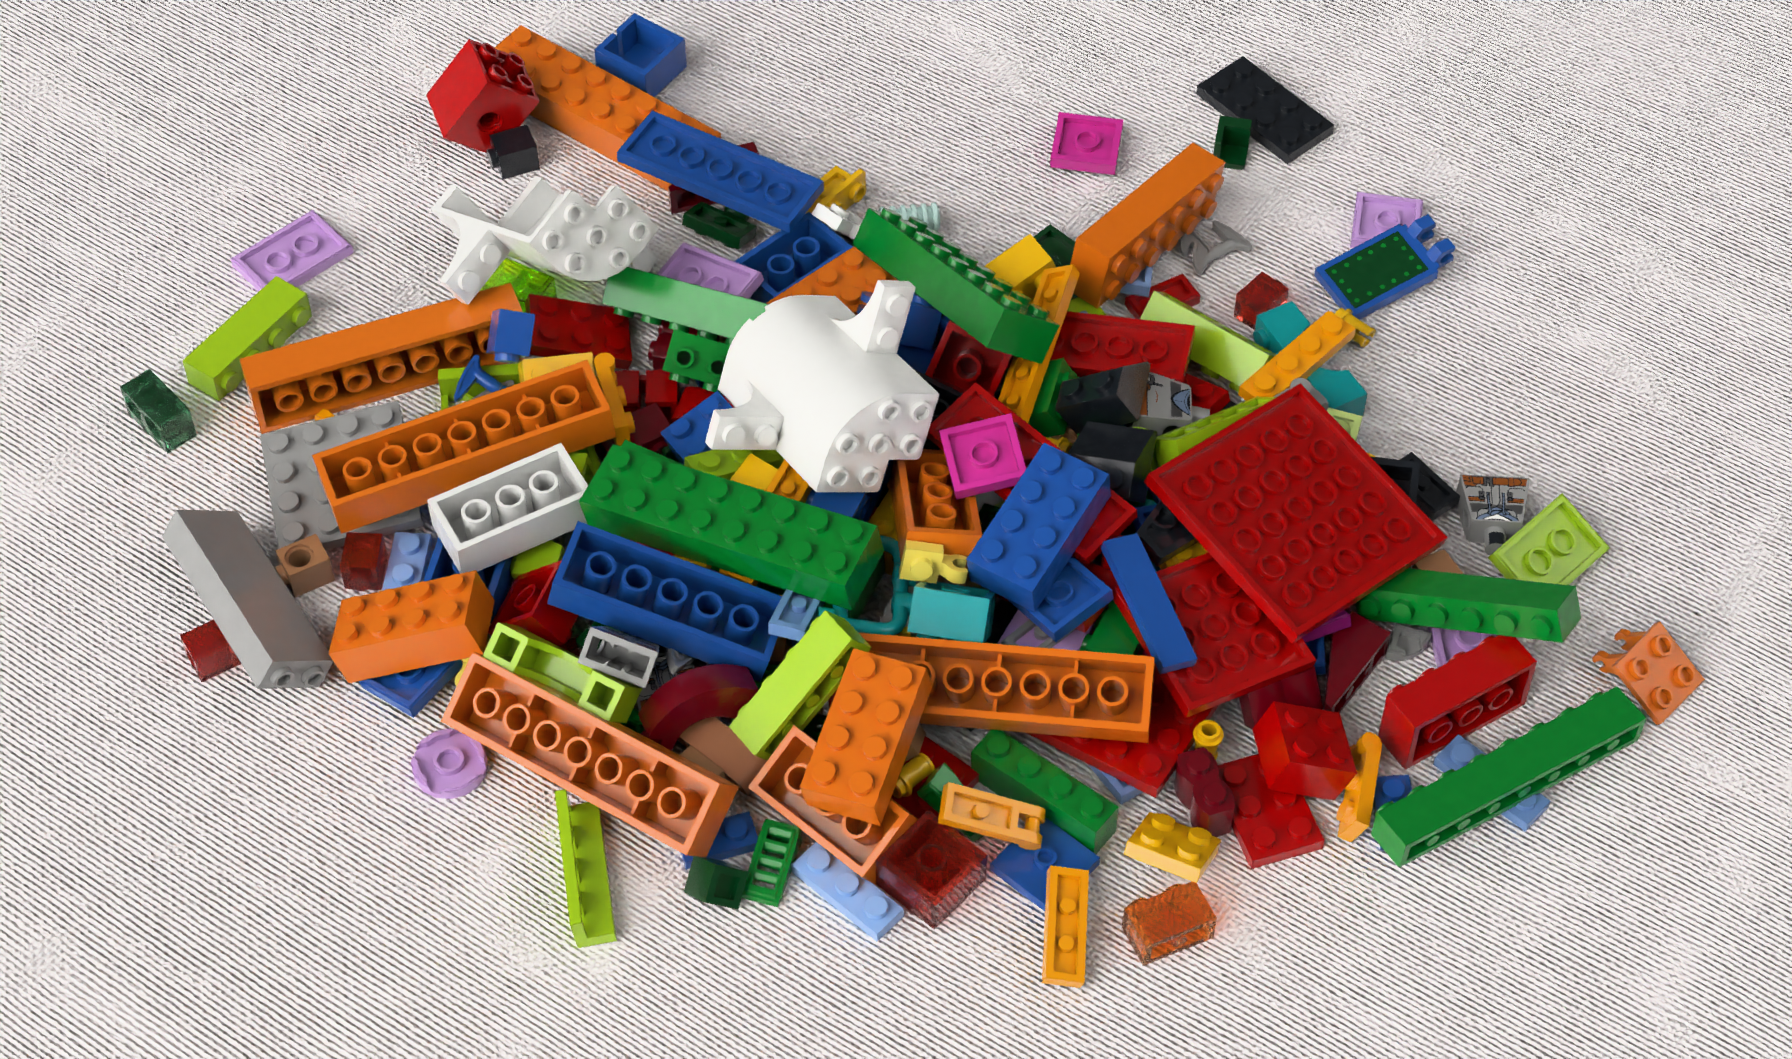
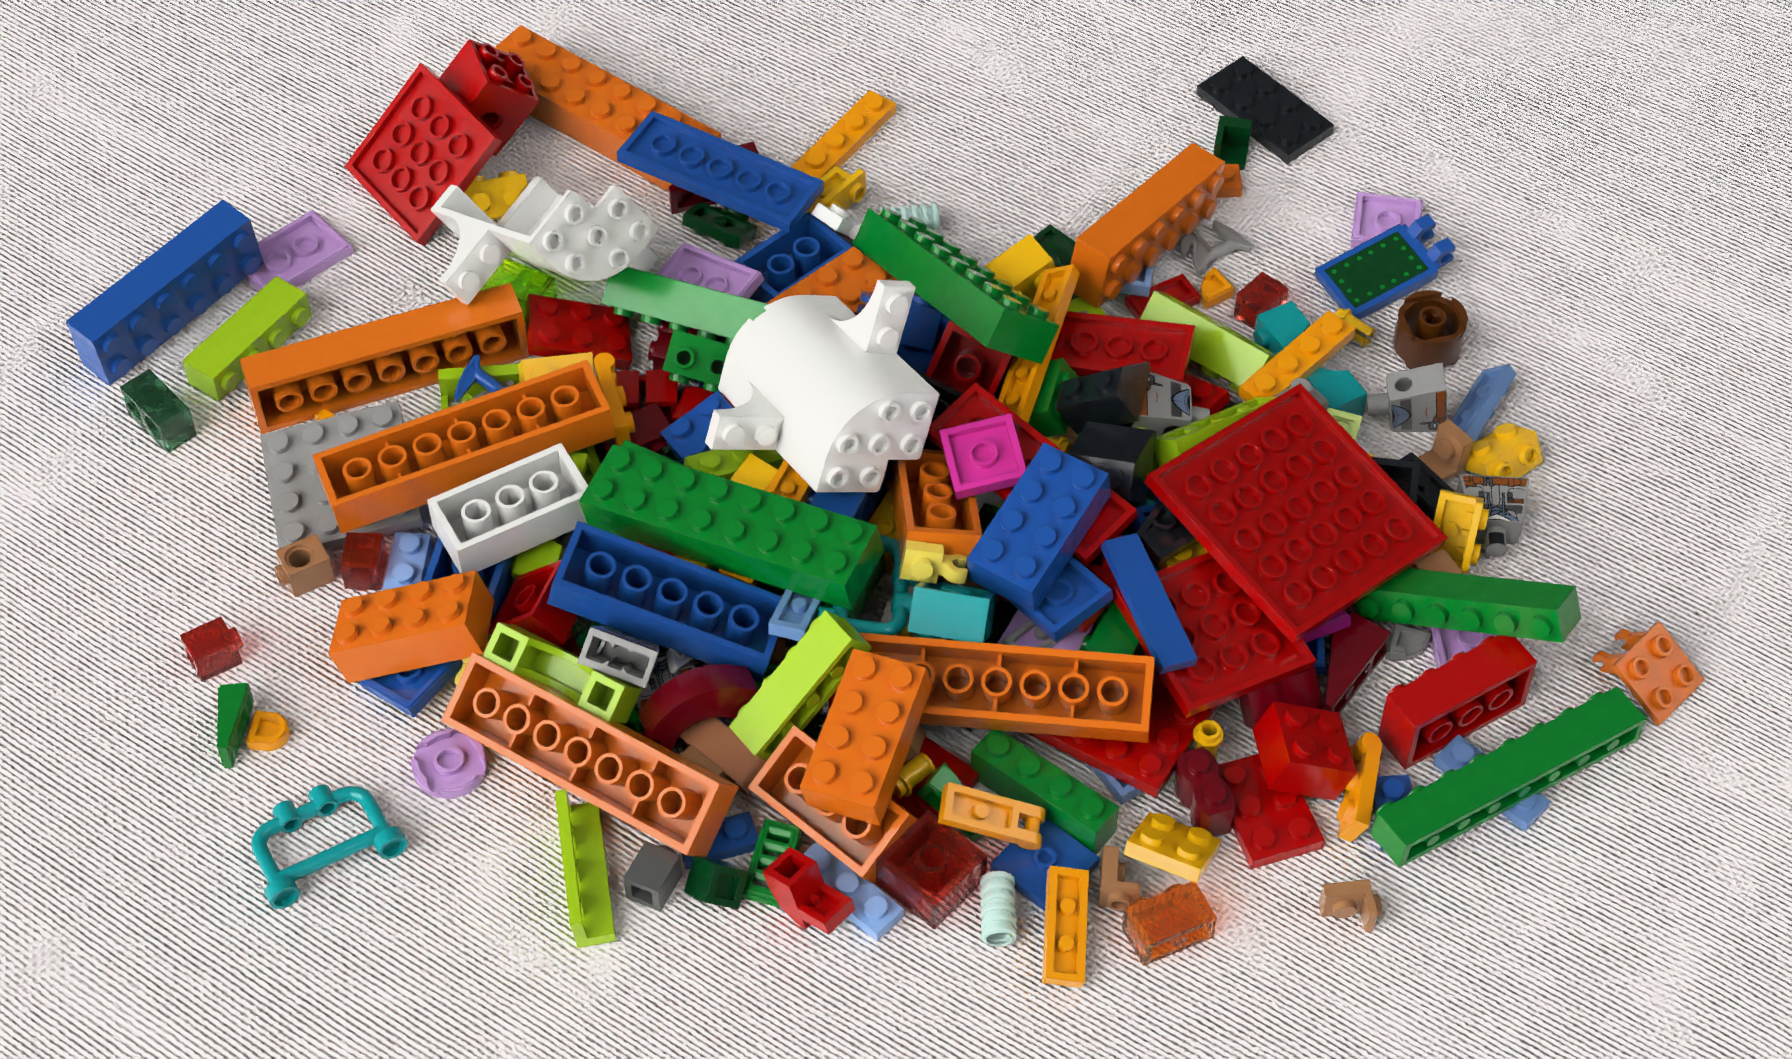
(165, 292): none -> blue brick
(234, 711): none -> green slope
(247, 599): light grey brick -> none
(267, 731): none -> light orange tile
(323, 802): none -> teal bar
(420, 150): none -> red plate
(497, 194): none -> yellow bracket
(510, 335): blue brick -> none
(513, 152): black brick -> none
(642, 54): blue piece -> none
(653, 875): none -> dark grey brick
(803, 893): none -> red brick
(847, 135): none -> light orange plate
(998, 908): none -> light aqua piece
(1086, 143): dark pink plate -> none
(1112, 888): none -> medium nougat bracket
(1215, 288): none -> light orange tile
(1232, 182): none -> orange plate
(1348, 898): none -> medium nougat bracket
(1413, 399): none -> light grey torso
(1429, 329): none -> reddish brown brick
(1449, 451): none -> medium nougat bracket
(1459, 519): none -> yellow bracket
(1483, 399): none -> medium blue plate
(1505, 452): none -> yellow bracket
(1550, 547): lime tile -> none

